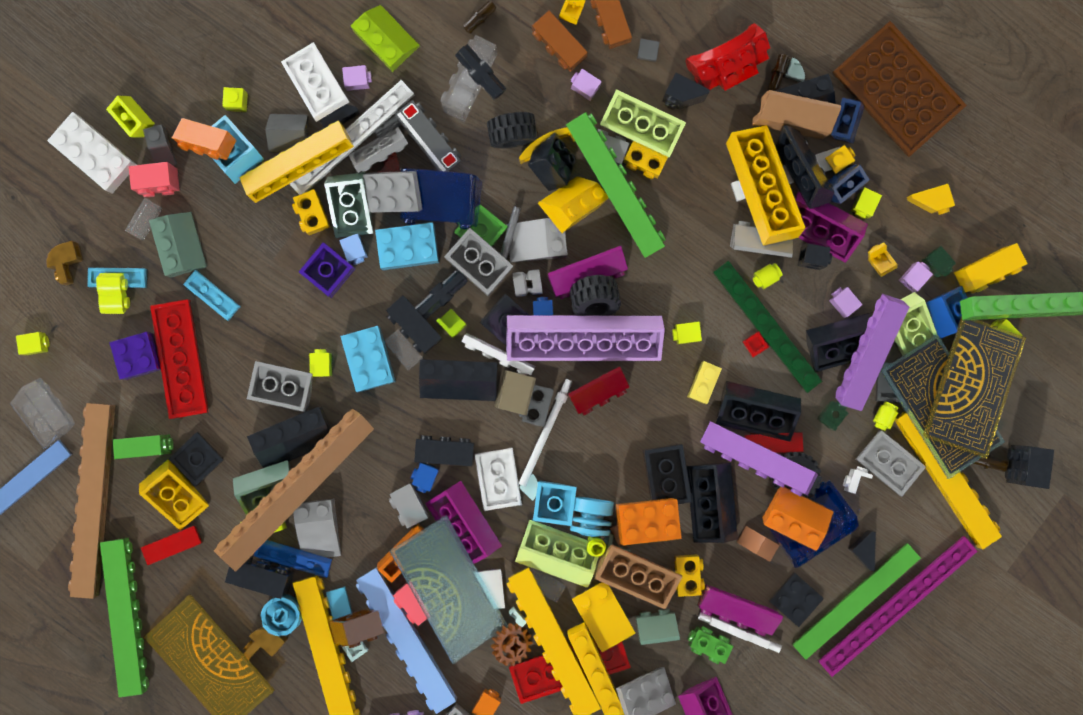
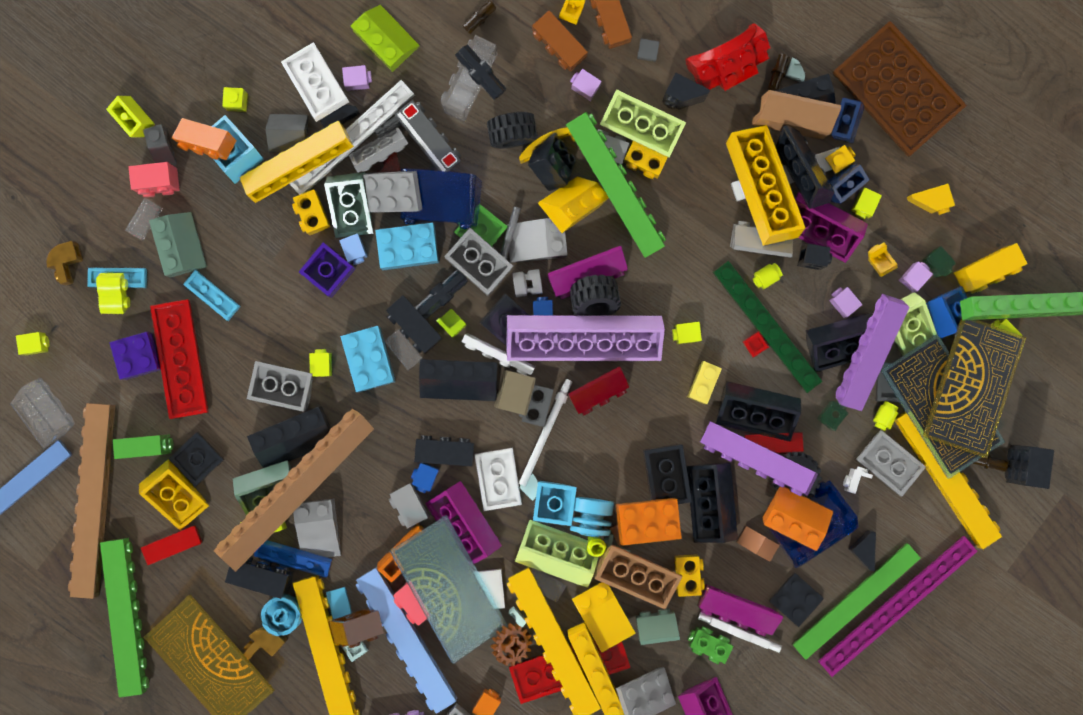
(91, 152): white brick -> none

